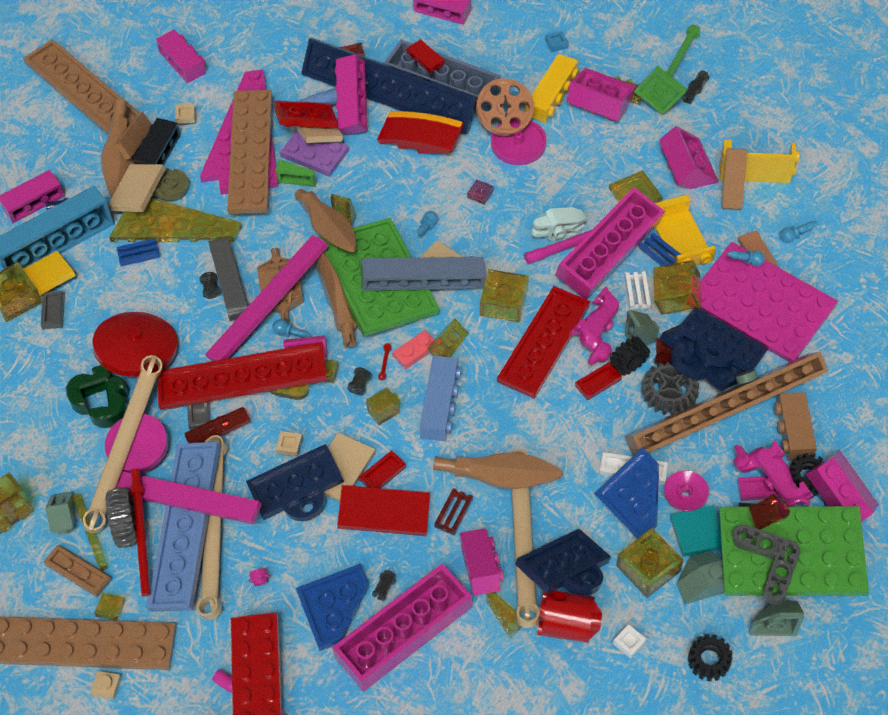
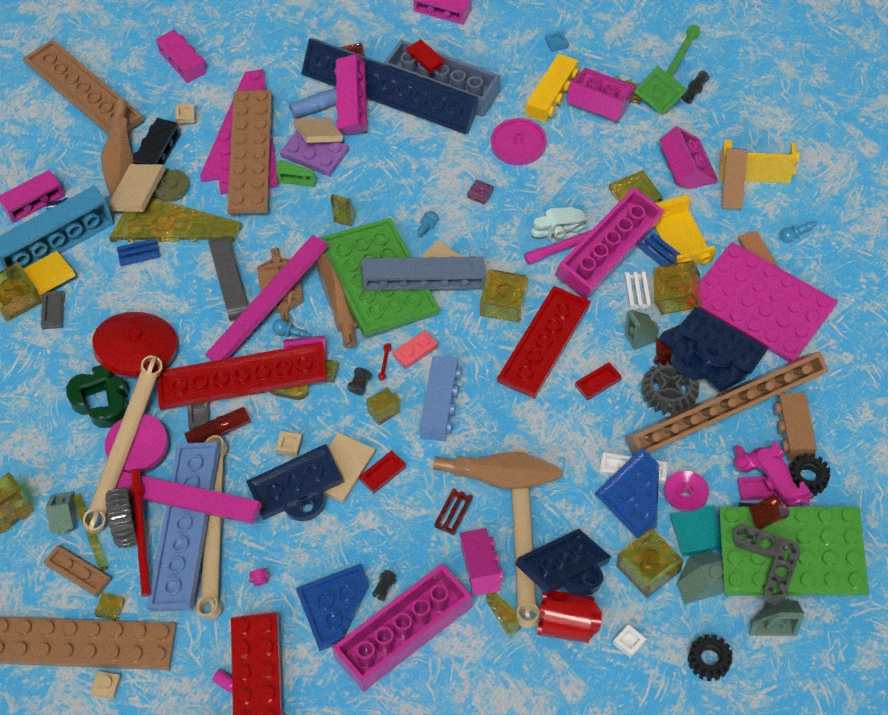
(133, 135): medium nougat tile -> none
(209, 283): clear smoke bush -> none
(305, 114): red plate -> none
(327, 221): medium nougat animal -> none
(383, 510): red tile -> none
(420, 131): red slope -> none
(438, 348): clear yellow slope -> none
(511, 101): nougat wedge -> none
(592, 327): dark pink animal -> none
(629, 355): black tyre -> none
(746, 376): sand green tile -> none
(755, 258): dark azure bar -> none
(841, 485): dark pink slope -> none

